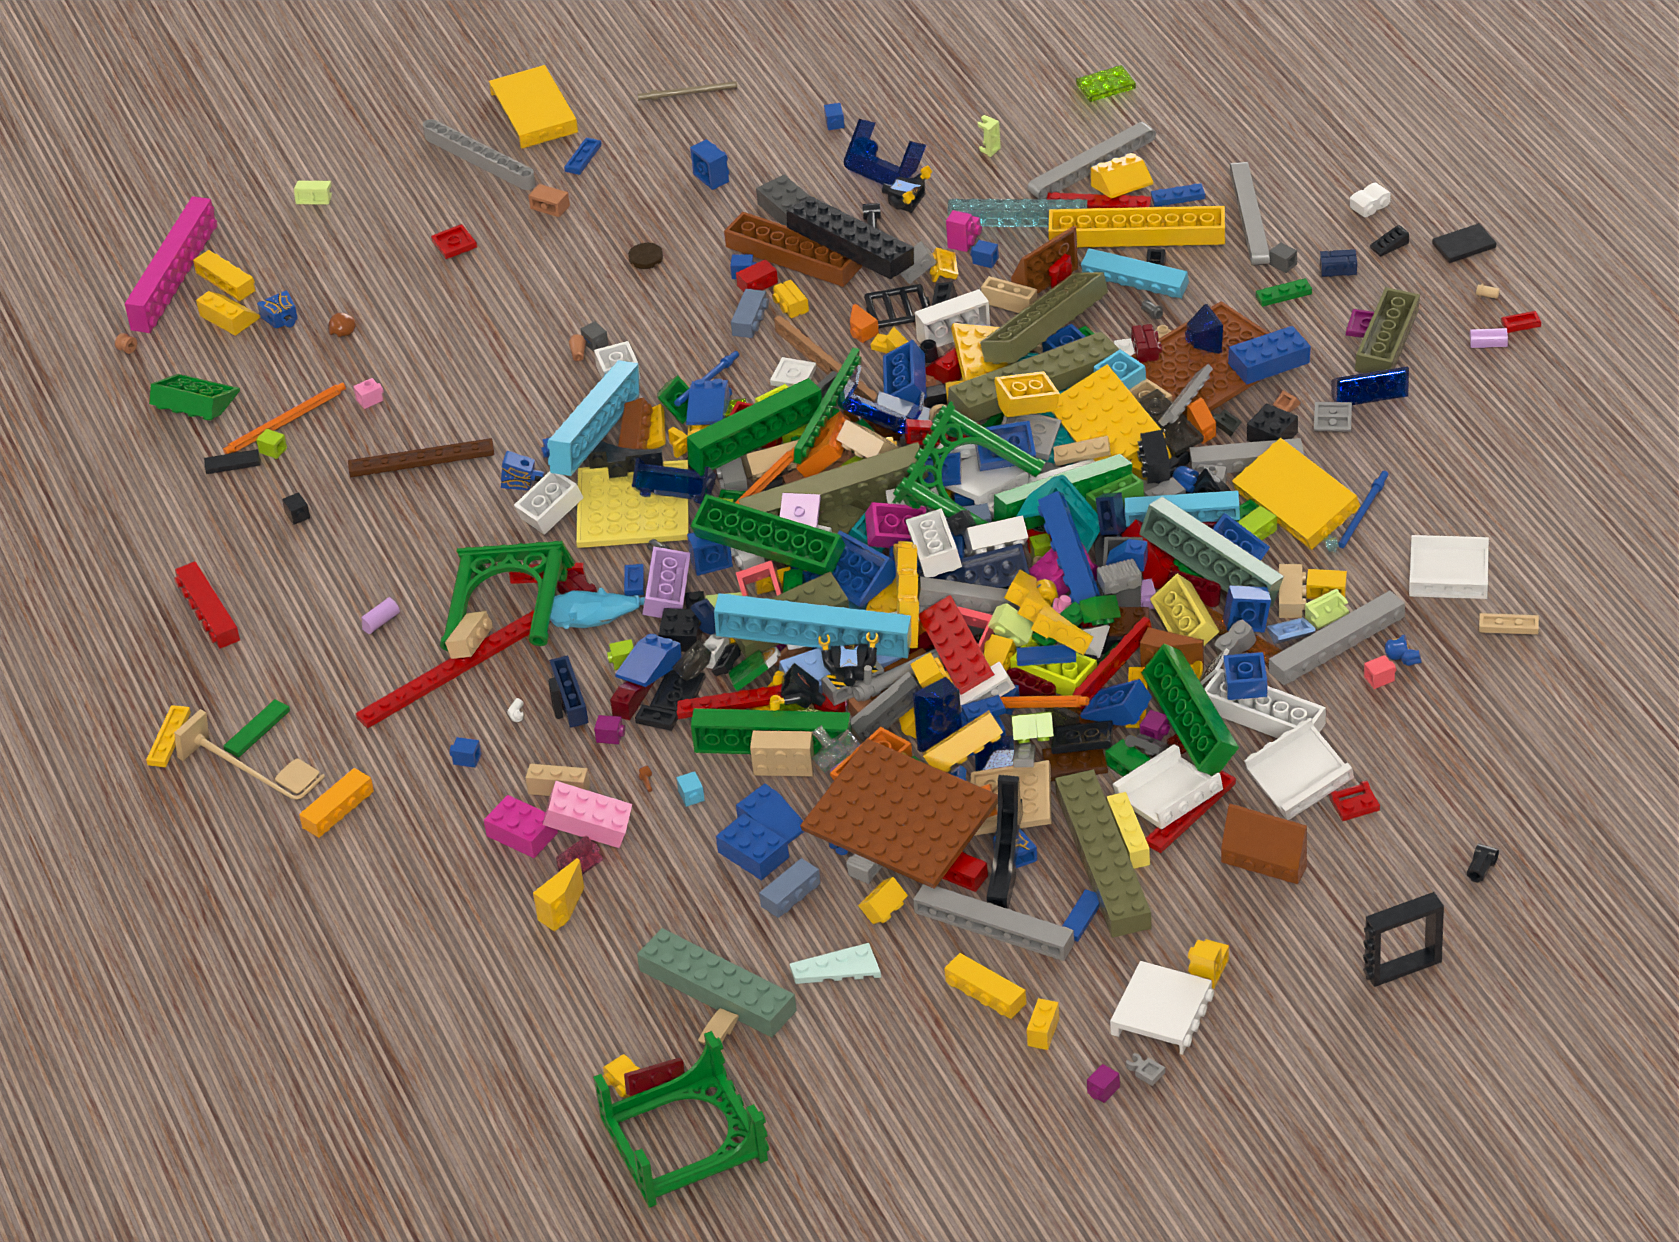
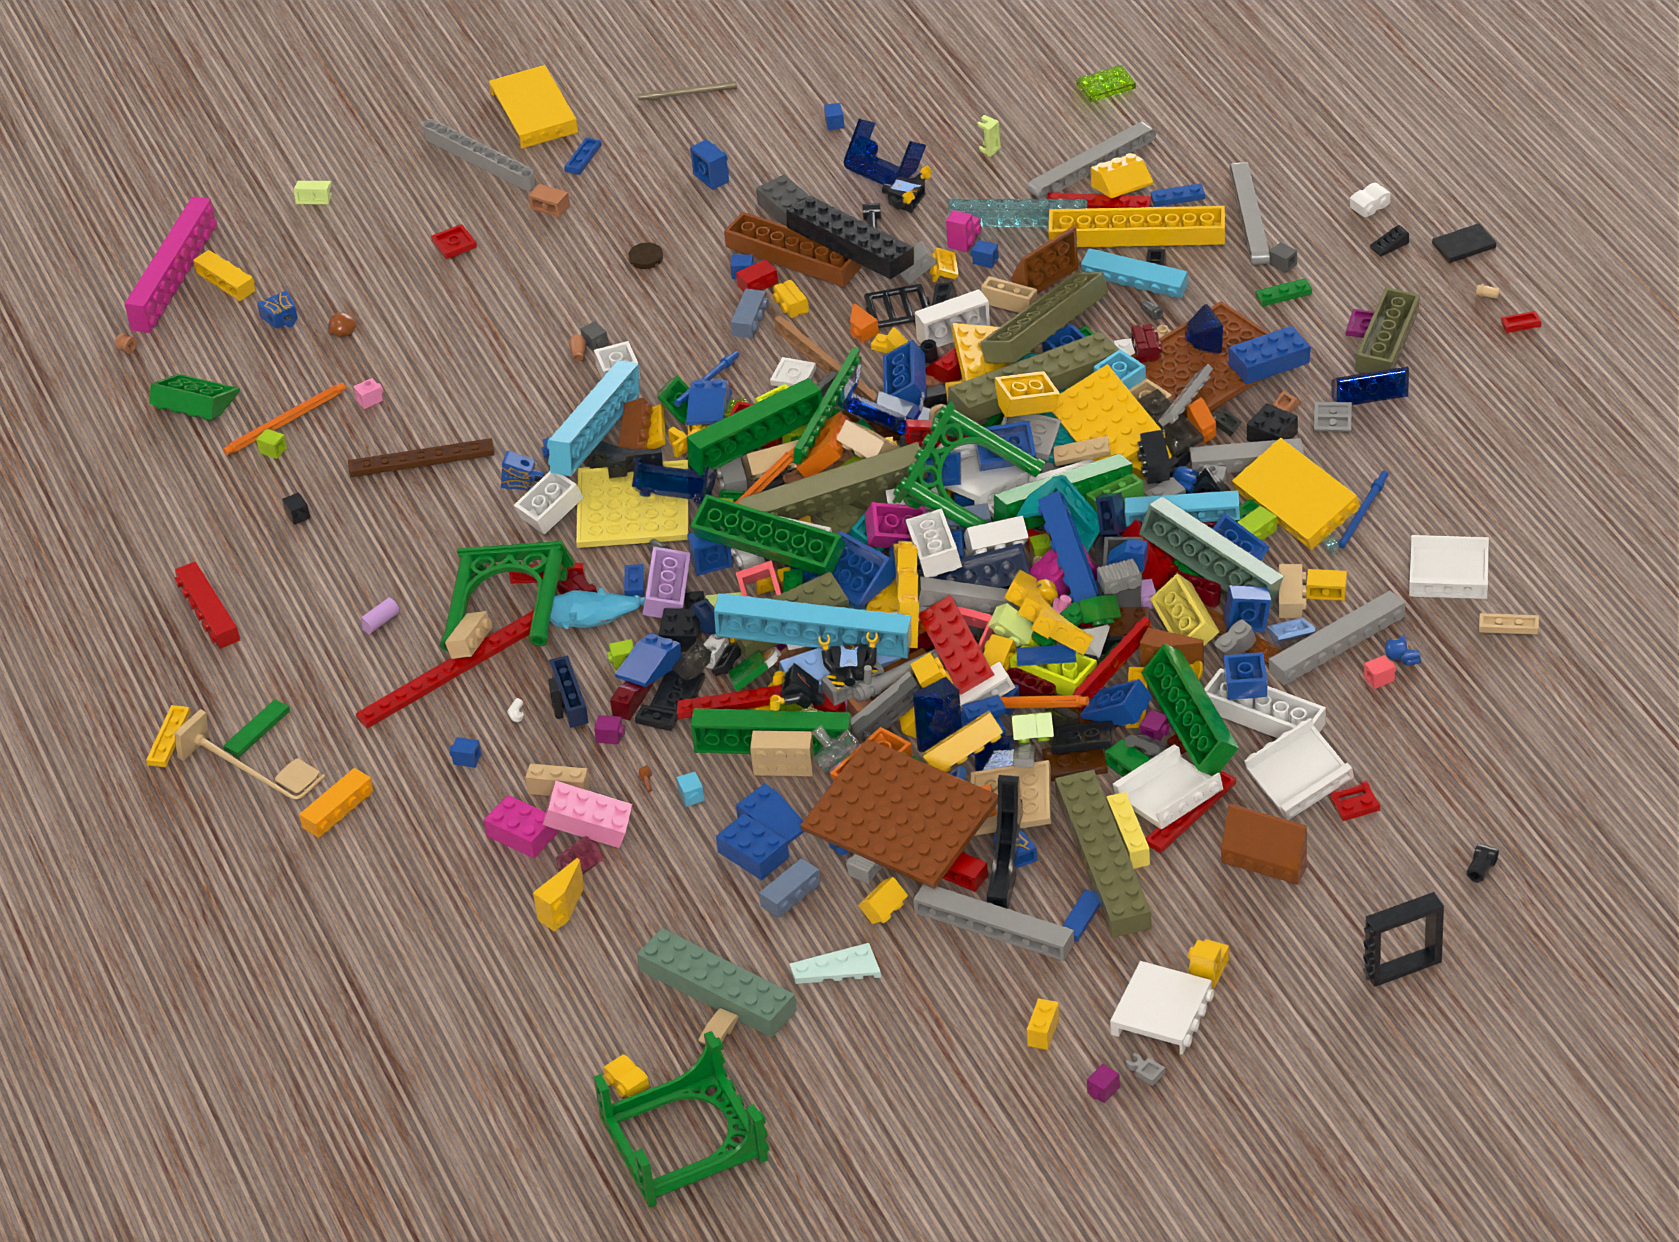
(225, 312): yellow slope -> none
(232, 461): black tile -> none
(653, 1076): dark red plate -> none
(801, 508): plate -> none
(960, 522): black brick -> none
(985, 986): yellow brick -> none
(1060, 270): red plate -> none
(1213, 667): white piece -> none
(1326, 609): yellowish green hinge -> none
(1338, 263): dark blue brick -> none
(1488, 338): lavender brick -> none

